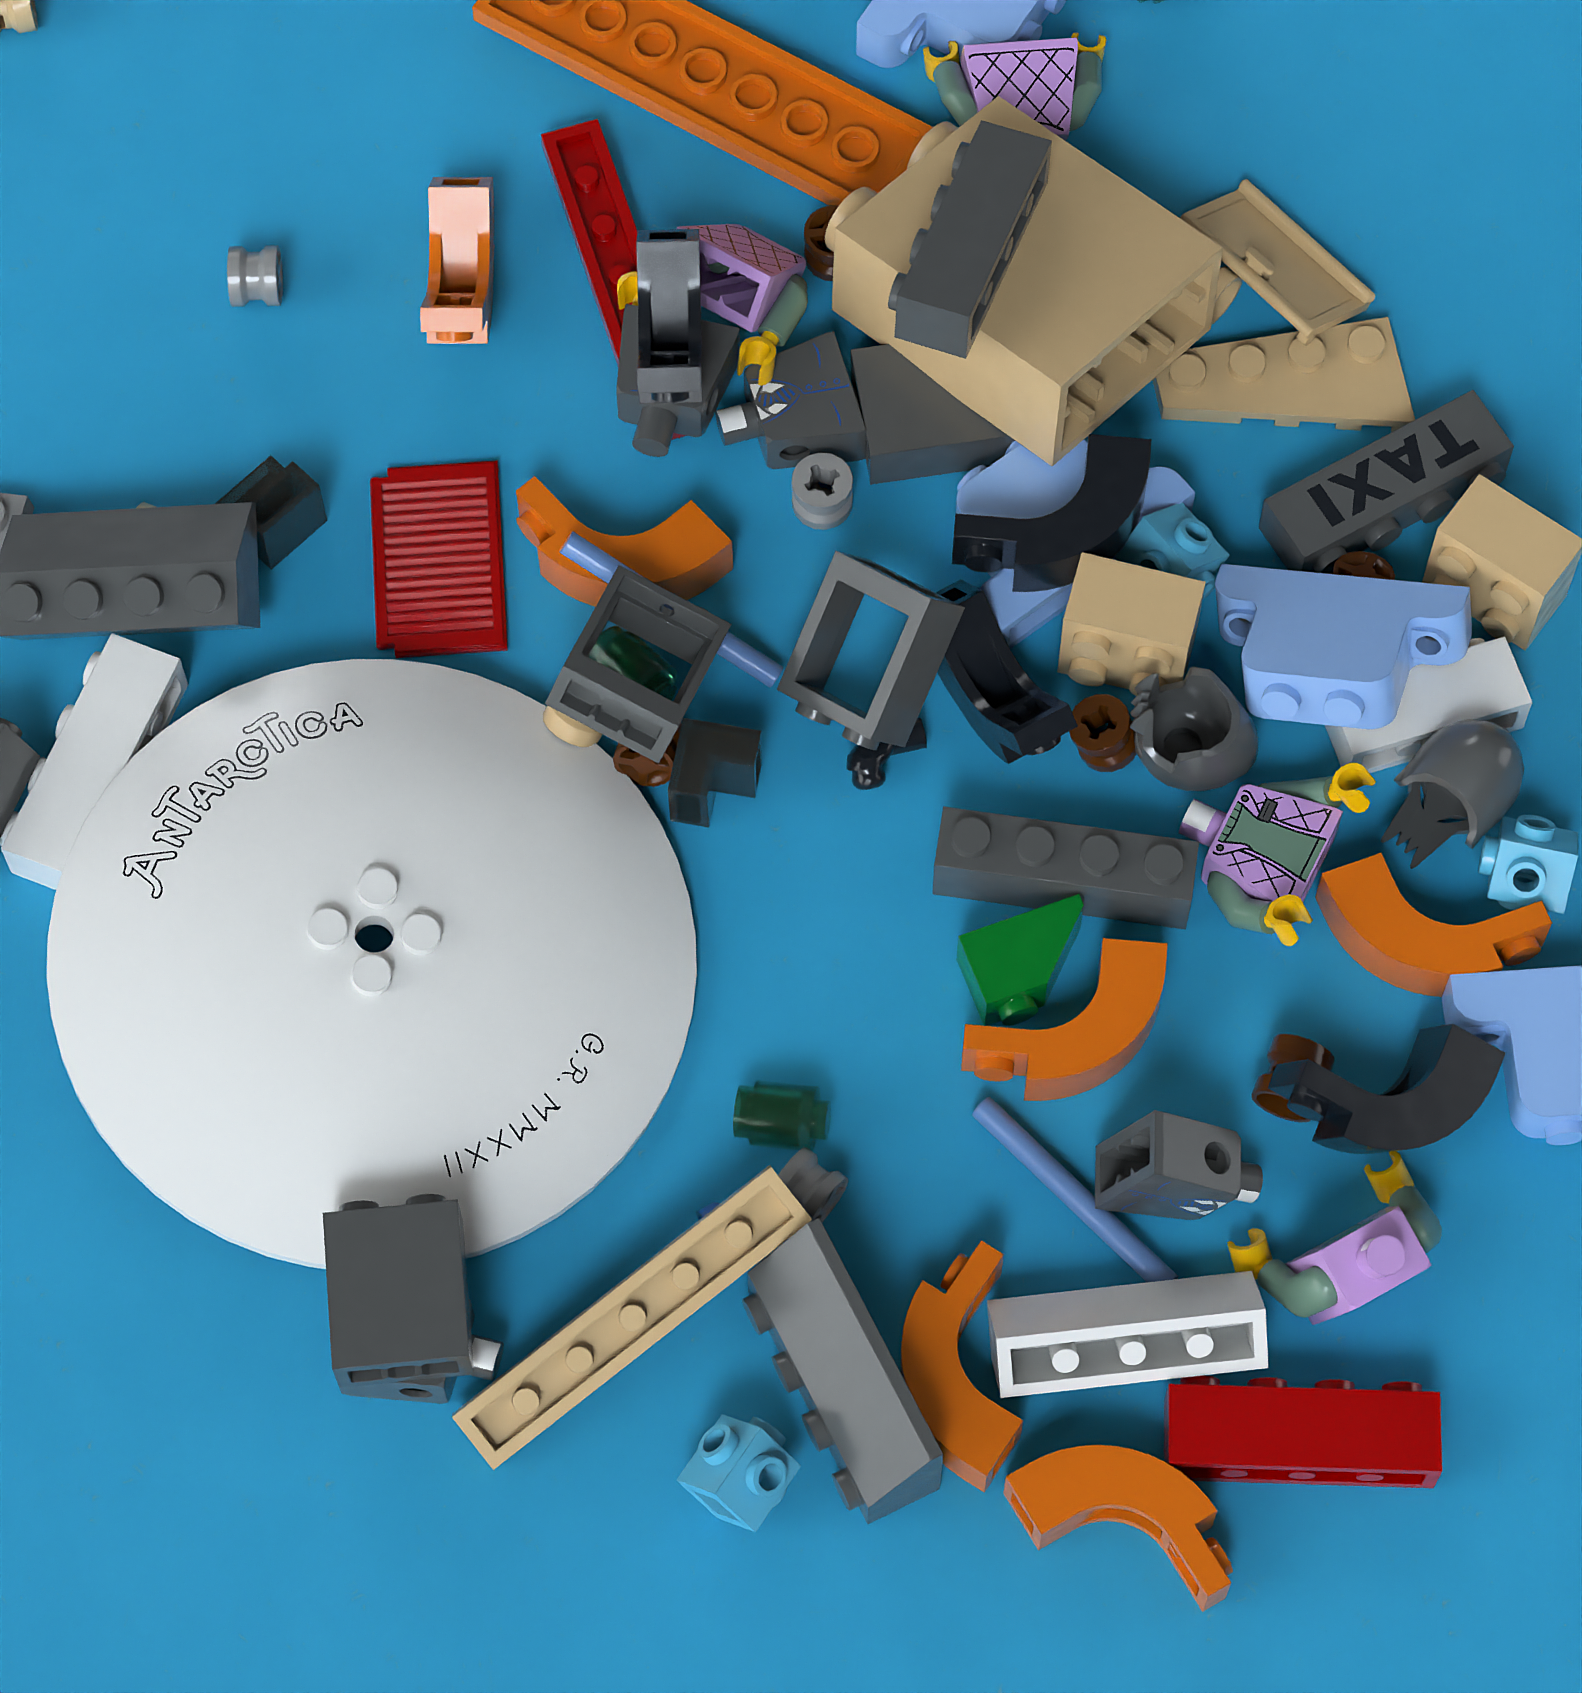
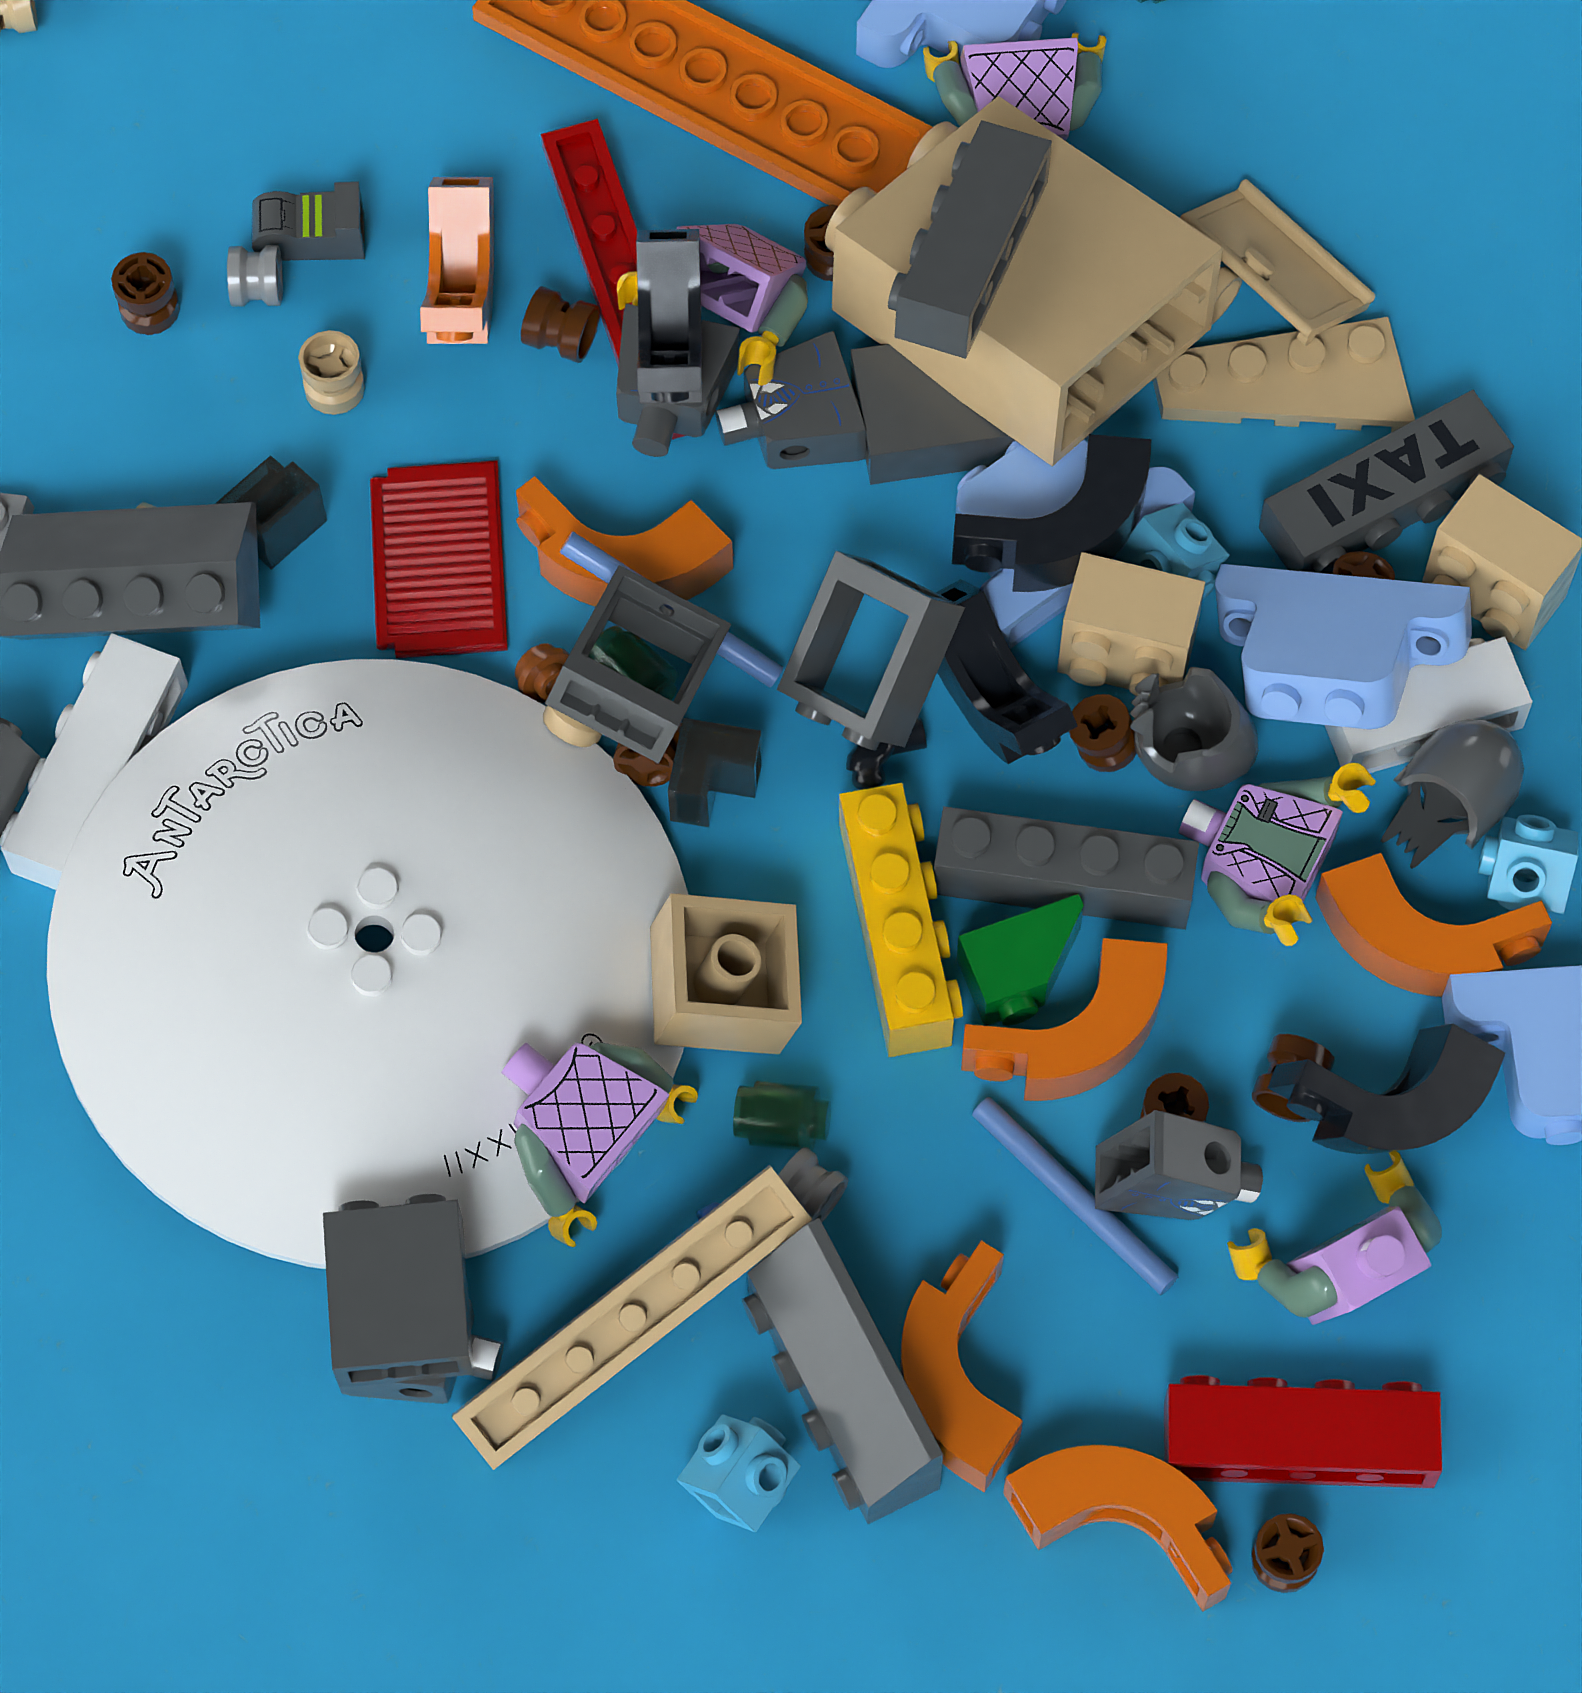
(145, 293): none -> reddish brown wheel
(311, 223): none -> dark grey leg
(331, 372): none -> tan wheel
(539, 670): none -> dark orange plate
(557, 323): none -> reddish brown wheel
(585, 1120): none -> lavender torso
(725, 974): none -> tan brick
(820, 506): light grey wheel -> none
(896, 919): none -> yellow brick
(1127, 1334): white brick -> none
(1179, 1087): none -> reddish brown wheel
(1286, 1539): none -> reddish brown wheel

